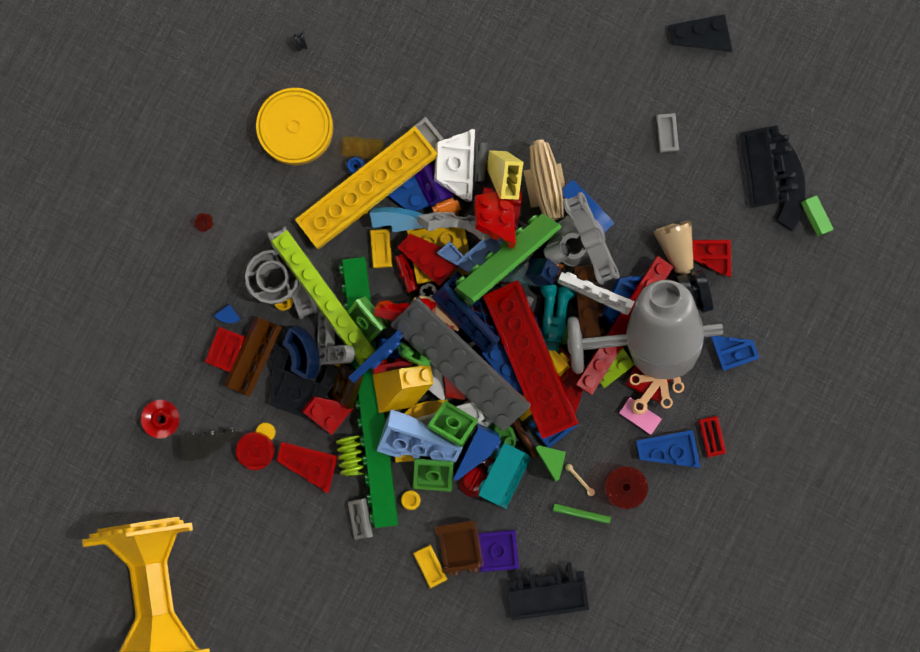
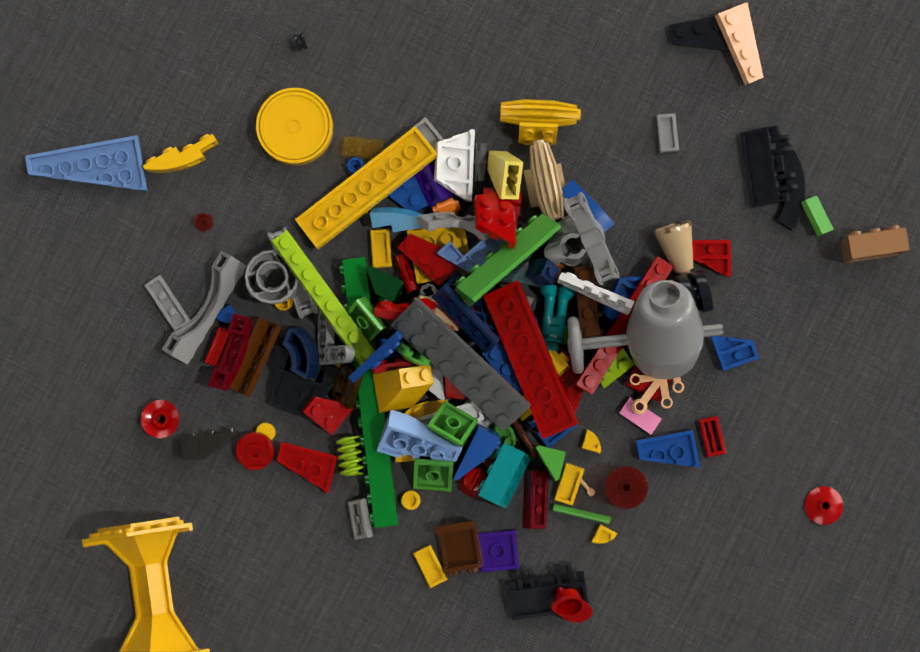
(101, 163): none -> medium blue wing
(167, 303): none -> light grey tile
(174, 160): none -> yellow slope
(185, 341): none -> light grey arch
(234, 353): none -> dark red slope
(384, 285): none -> dark green slope
(535, 499): none -> dark red slope
(539, 118): none -> yellow plate
(569, 484): none -> yellow tile
(571, 606): none -> red piece
(591, 442): none -> yellow tile
(603, 535): none -> yellow tile
(741, 41): none -> light nougat wing
(814, 502): none -> red dish
(874, 244): none -> medium nougat brick

